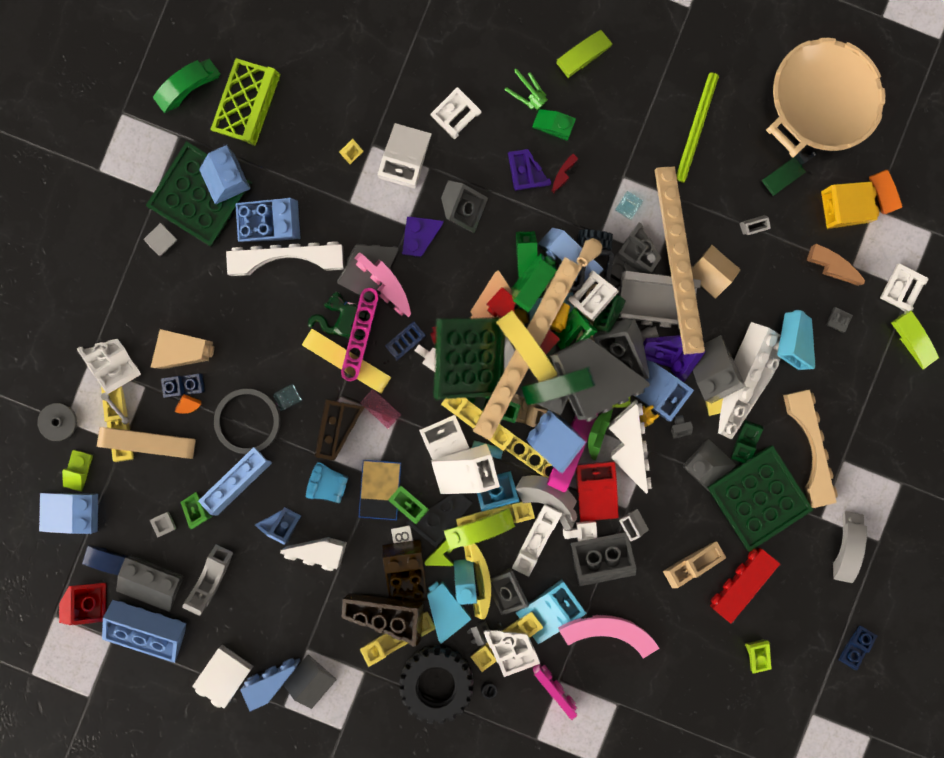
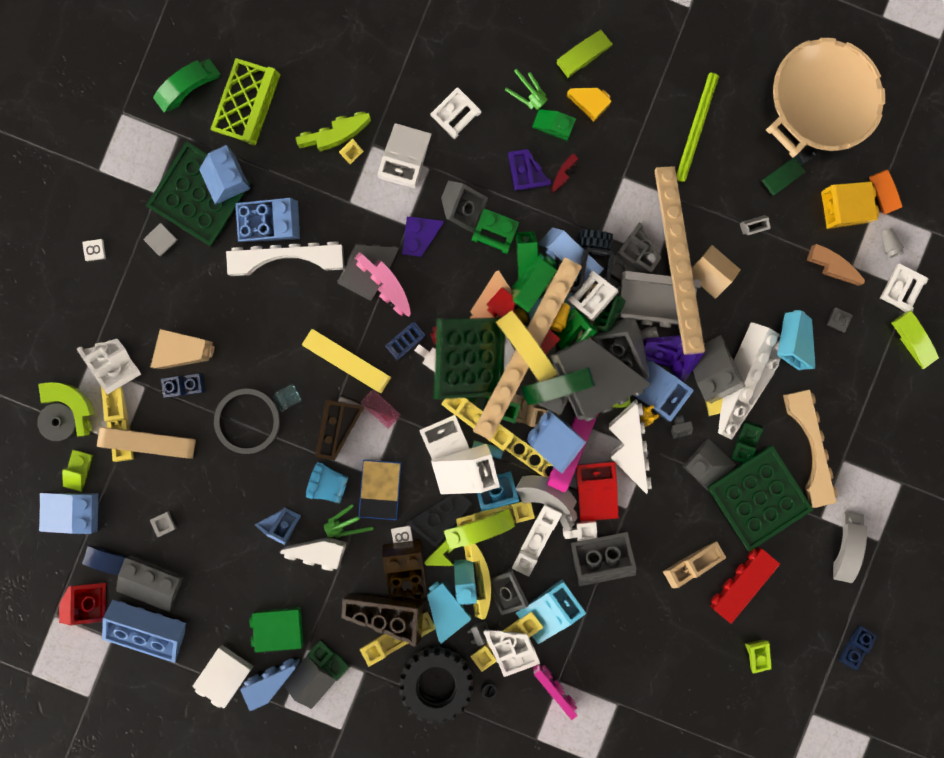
(74, 399): none -> lime arch
(94, 250): none -> white tile
(125, 420): light grey hinge -> none
(187, 404): orange tile -> none
(194, 511): bright green slope -> none
(209, 580): light grey arch -> none
(234, 482): light blue panel -> none
(277, 629): none -> green brick
(329, 660): none -> dark green slope
(334, 527): none -> bright green plant
(342, 131): none -> lime slope
(345, 321): dark green animal -> none
(363, 325): dark pink beam -> none
(408, 505): bright green slope -> none
(498, 225): none -> green plate
(590, 100): none -> yellow slope
(590, 251): tan cone -> none
(597, 433): bright green brick -> none
(612, 627): bright pink tile -> none
(629, 205): clear light blue slope -> none
(633, 525): light grey piece -> none
(892, 244): none -> light grey cone

